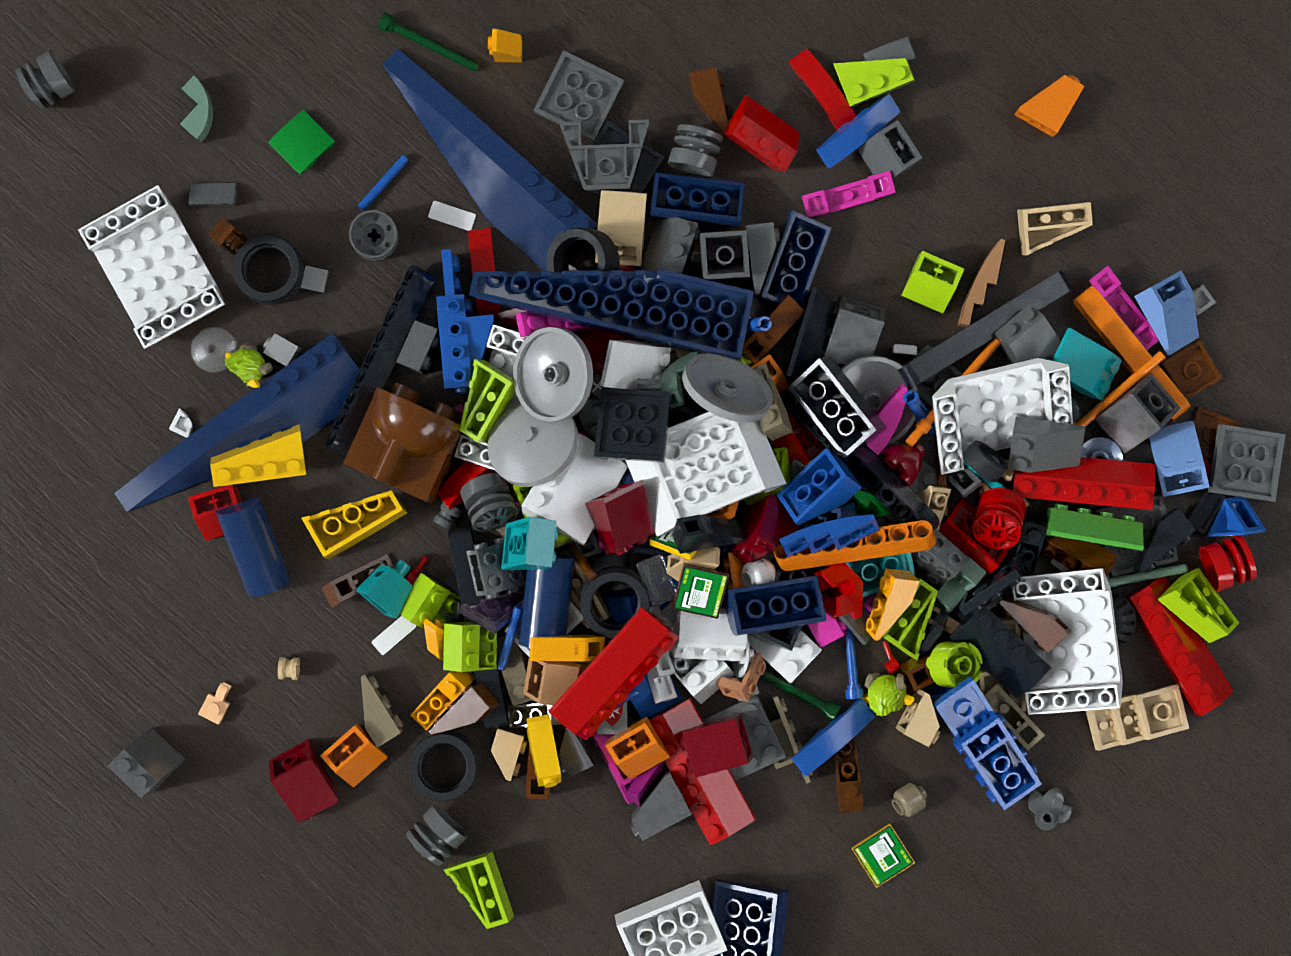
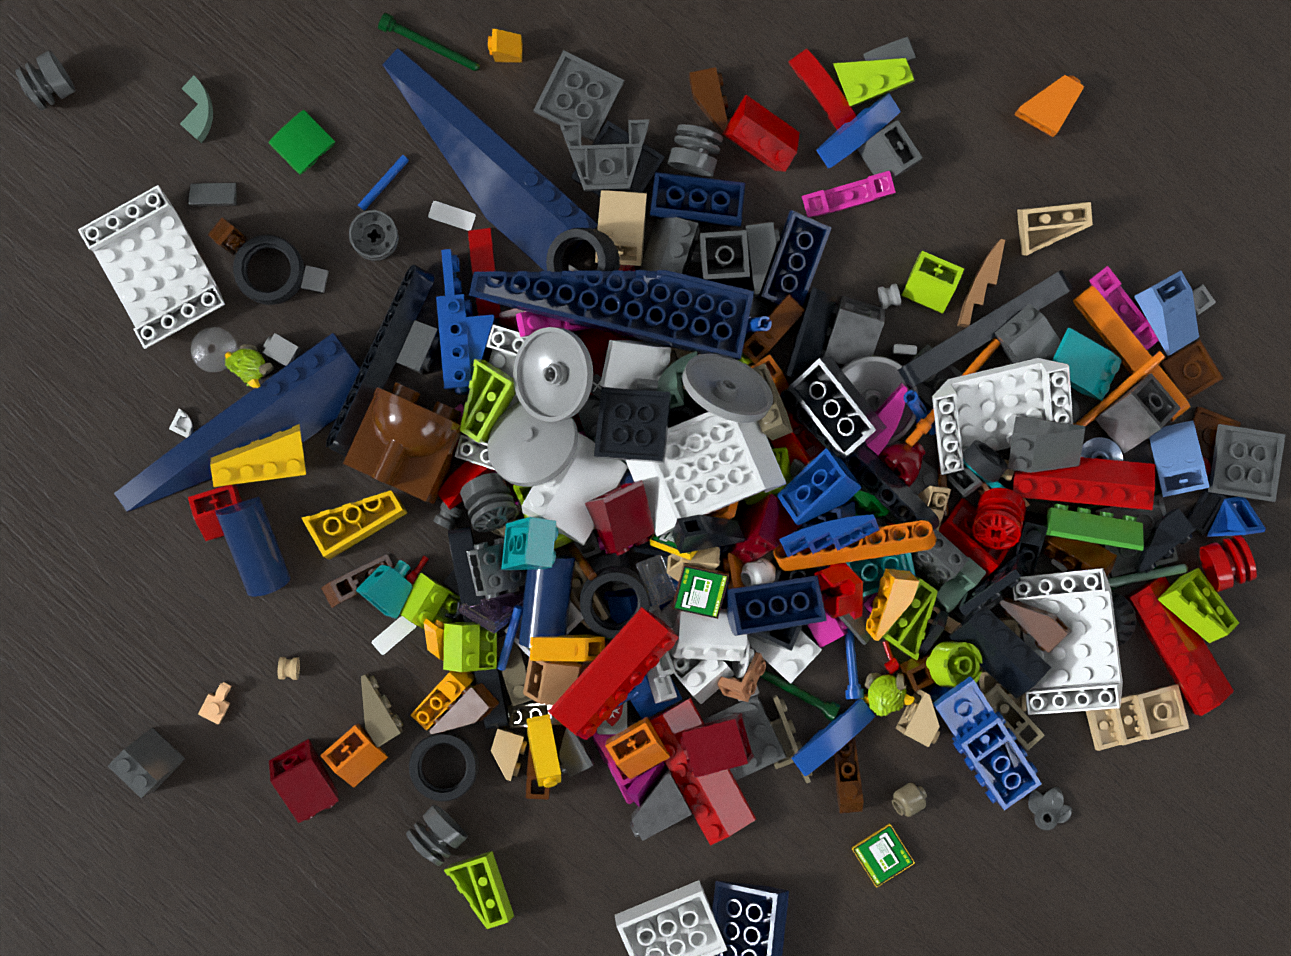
(889, 296): none -> light grey wheel

